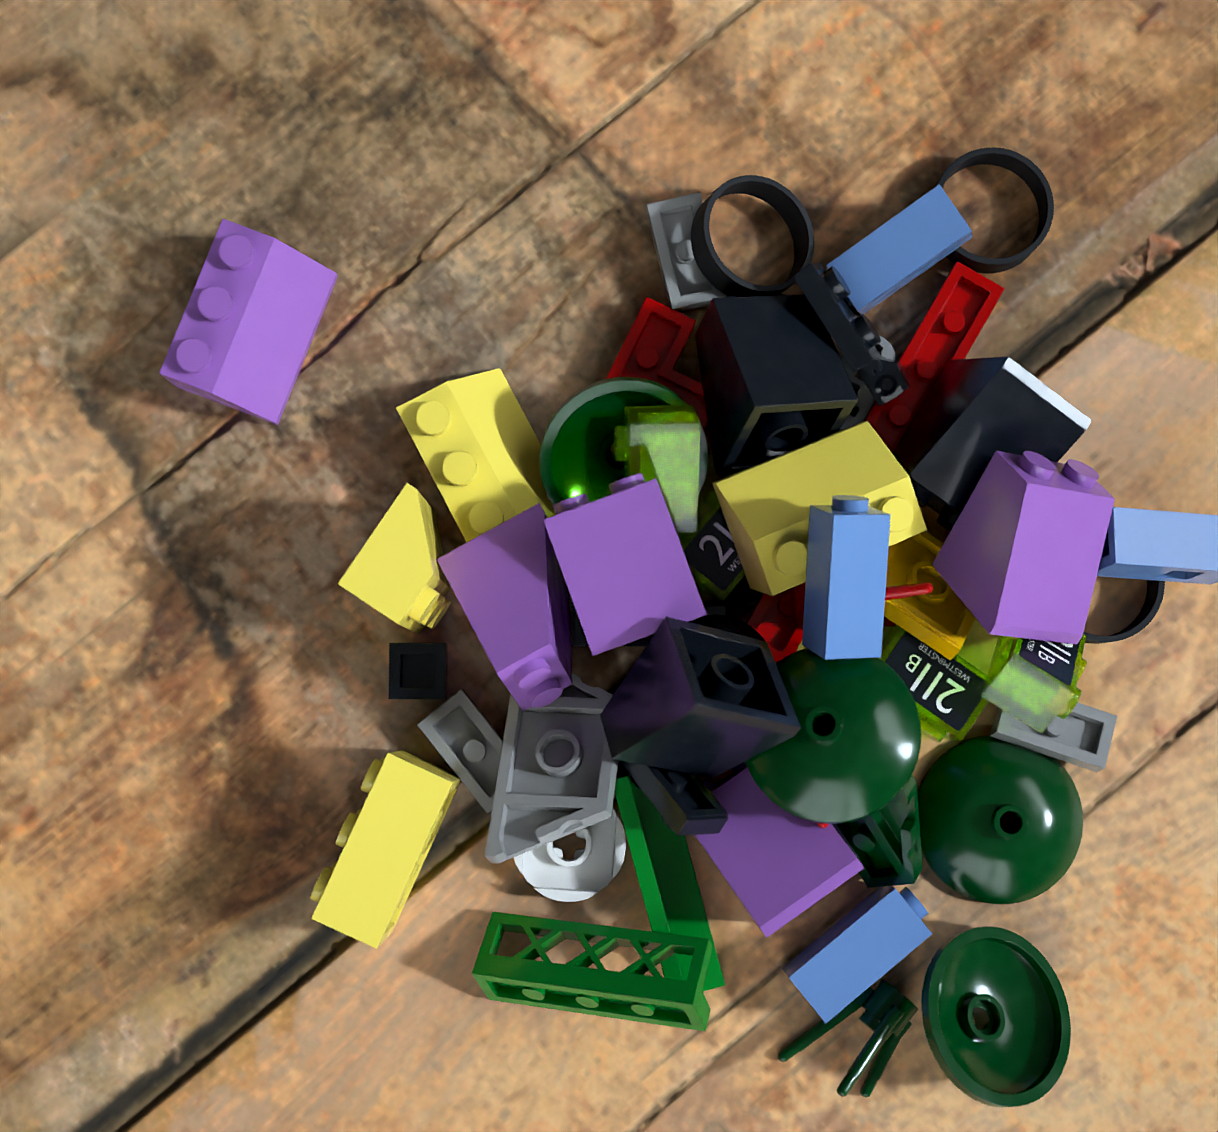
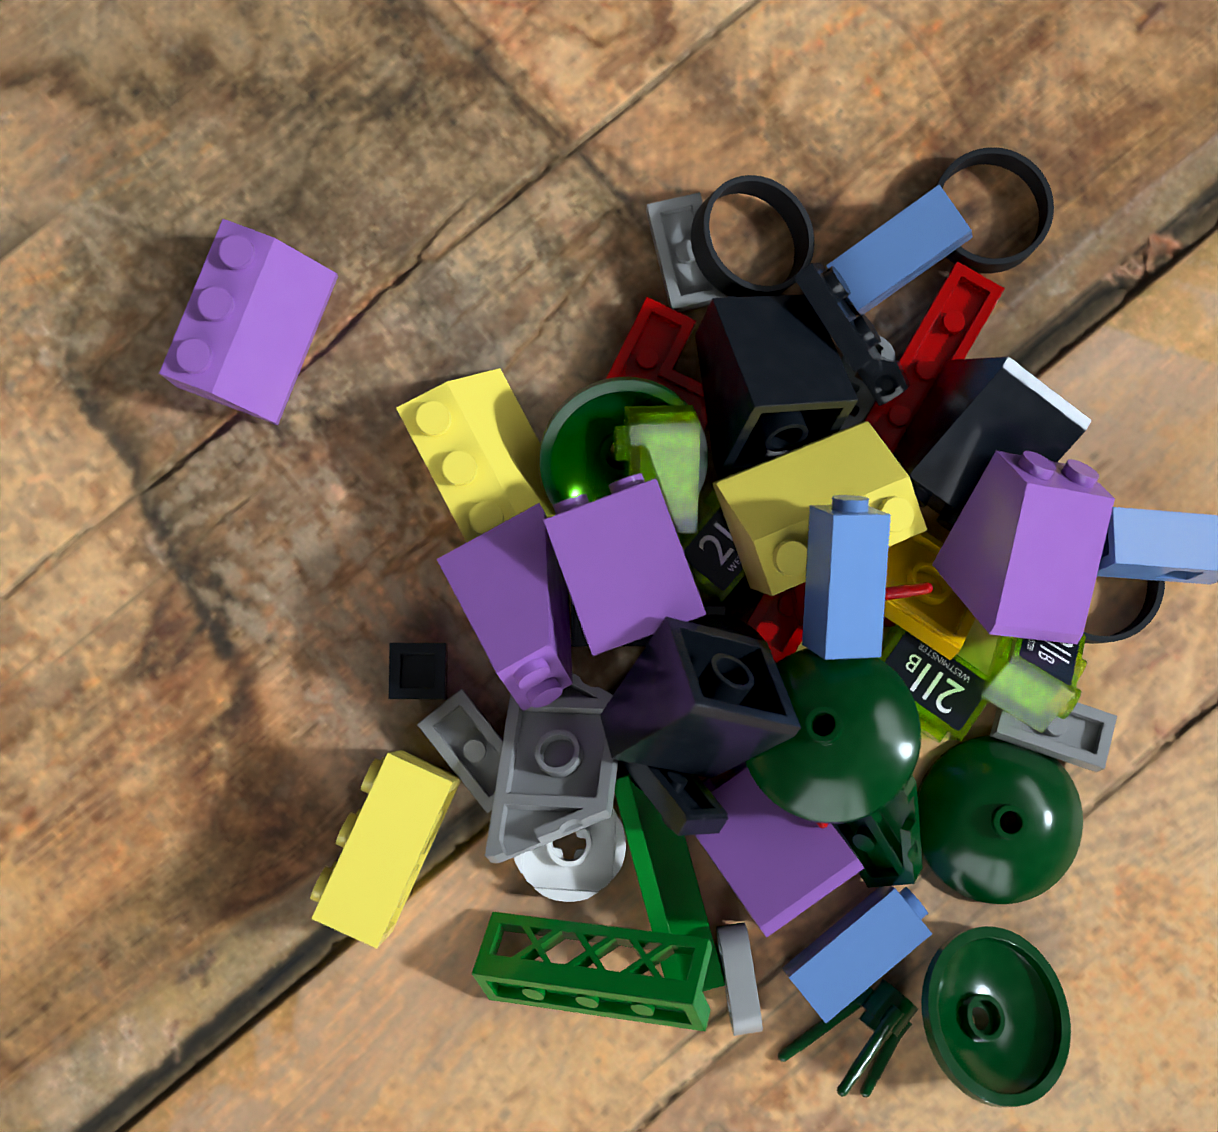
(400, 566): light yellow slope -> none
(739, 979): none -> light grey beam

